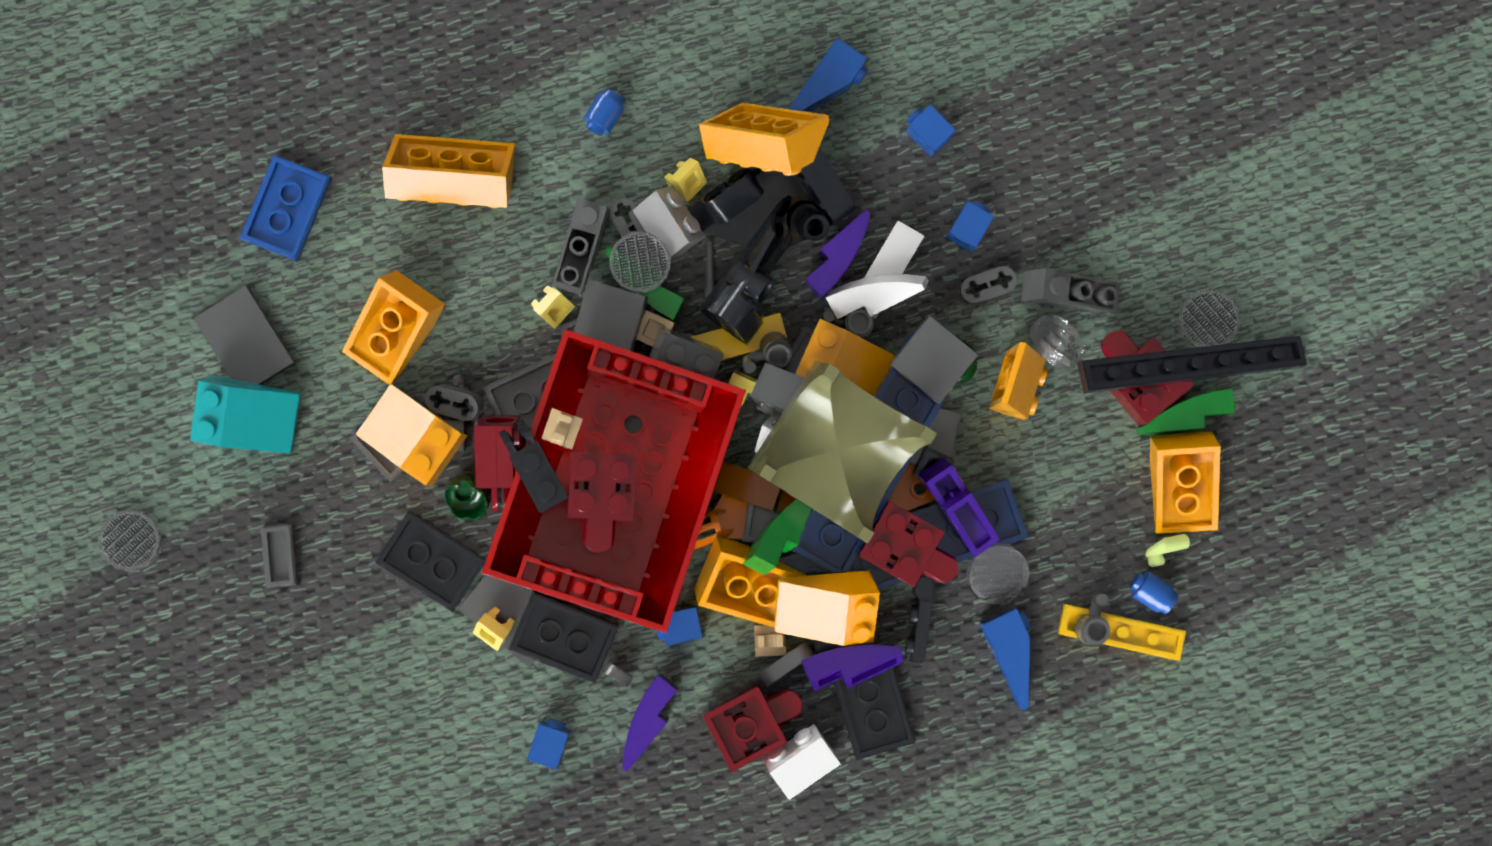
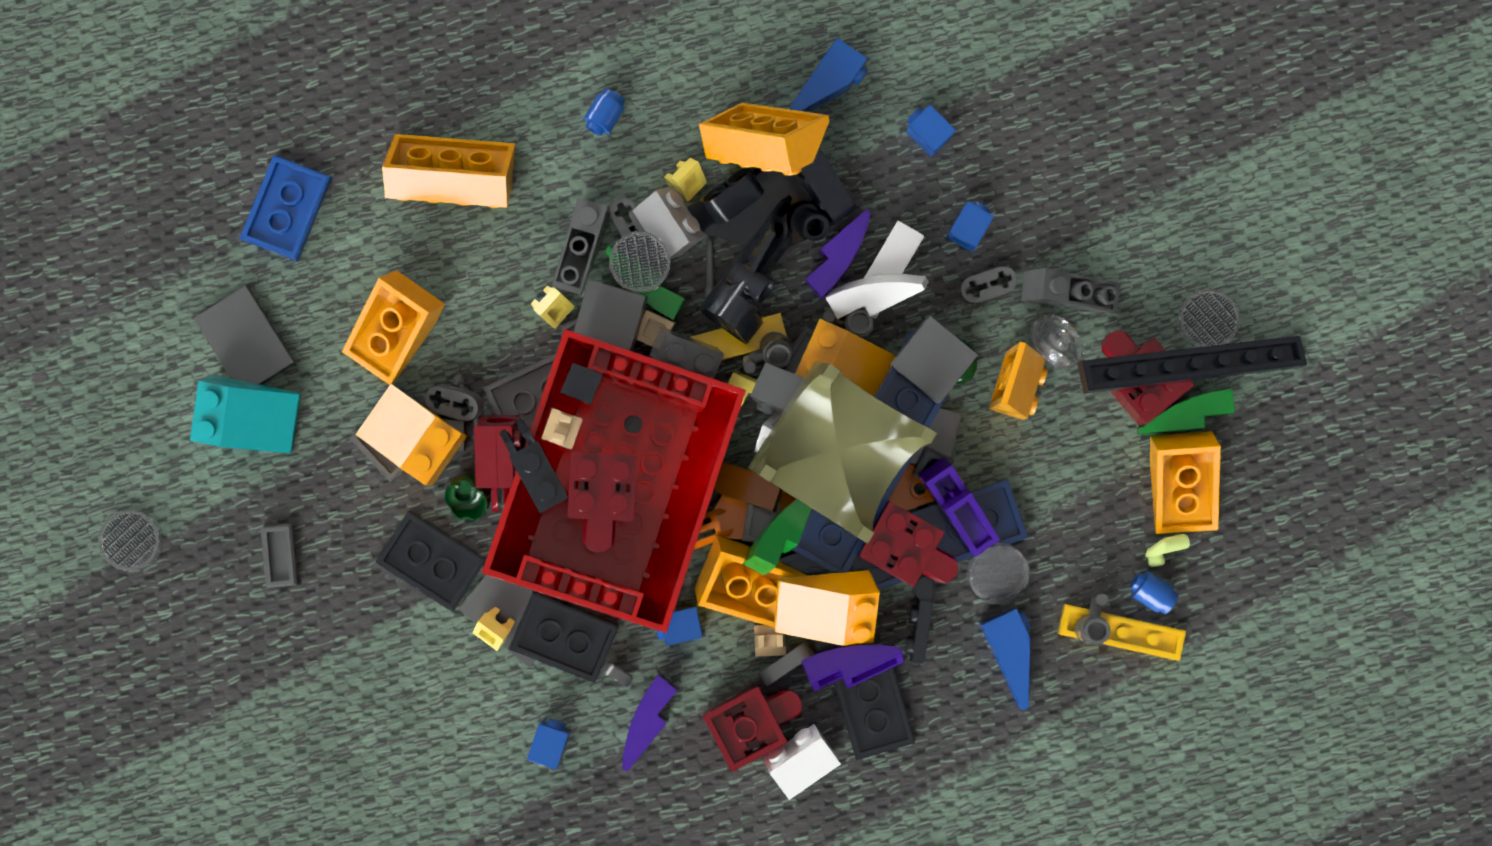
(581, 383): none -> black tile

